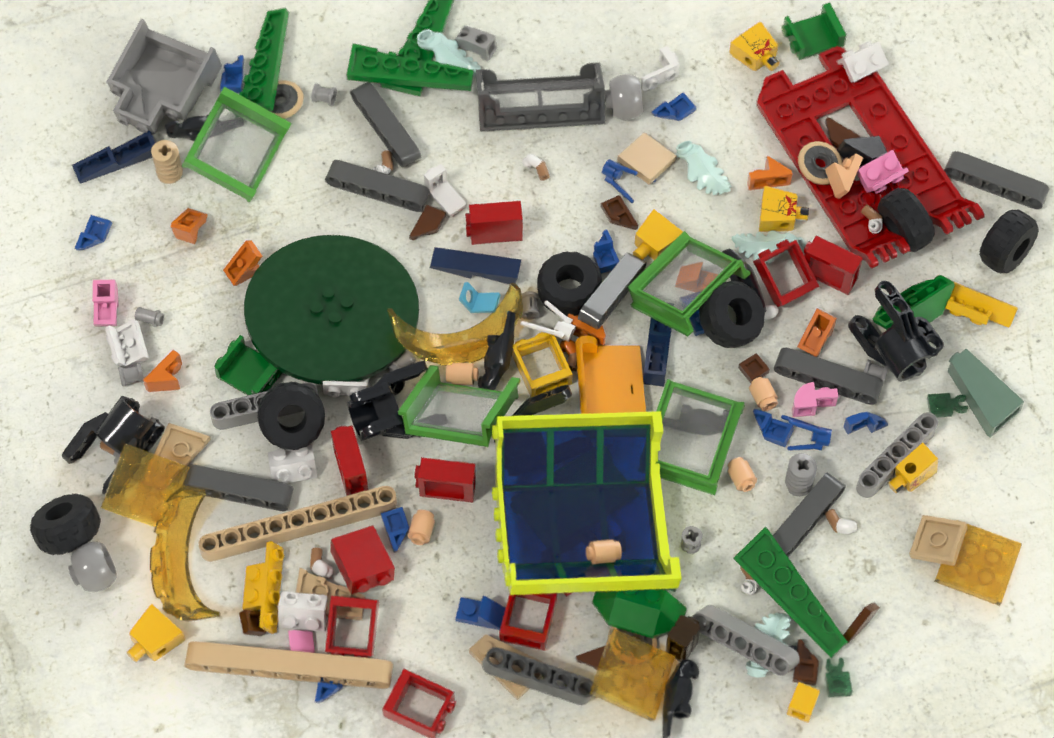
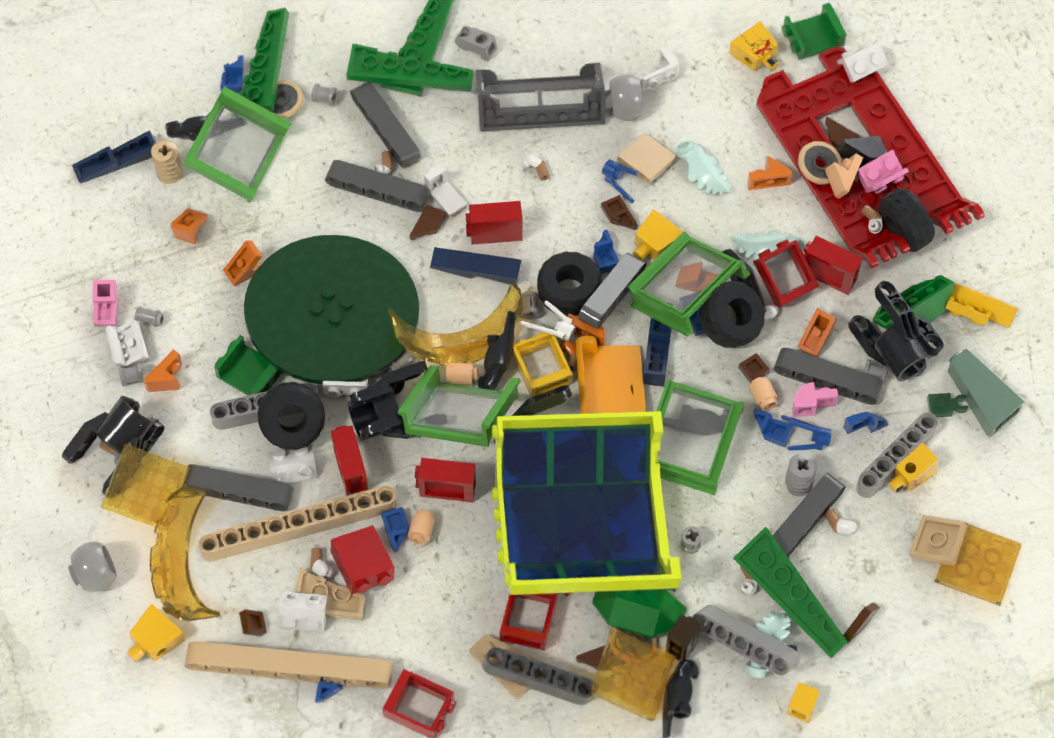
(65, 524): black tyre -> none
(94, 233): blue slope -> none
(159, 78): light grey panel -> none
(181, 444): tan wing -> none
(264, 586): yellow bracket -> none
(301, 641): bright pink slope -> none
(336, 601): red window -> none
(446, 50): light aqua plant -> none
(479, 301): medium azure bracket -> none
(480, 613): blue slope -> none
(603, 551): light nougat brick -> none
(676, 109): blue slope -> none
(741, 474): light nougat brick -> none
(780, 210): yellow torso -> none
(807, 669): reddish brown tile -> none
(837, 682): clear green plate -> none
(996, 180): dark grey beam -> none
(1008, 241): black tyre -> none

